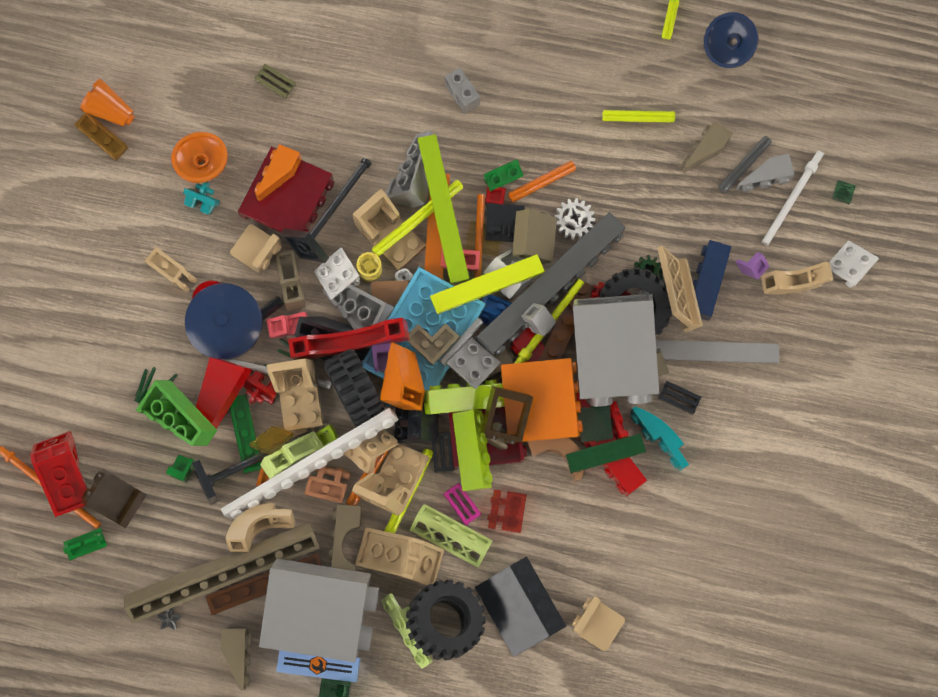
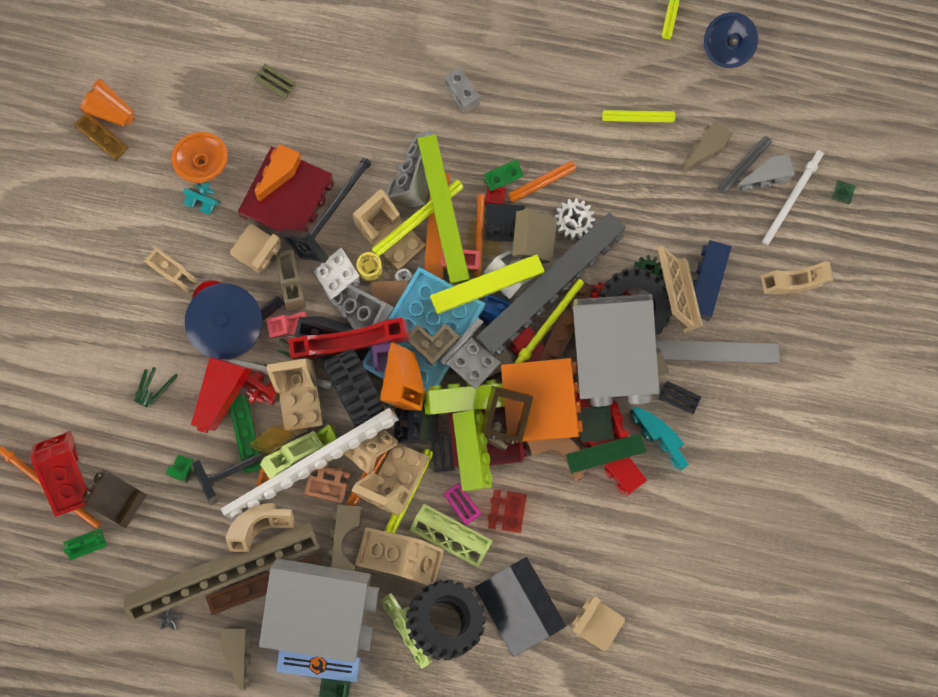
(176, 413): bright green wedge -> none
(538, 319): light grey brick -> none
(755, 267): medium lavender panel -> none
(852, 263): white hinge -> none

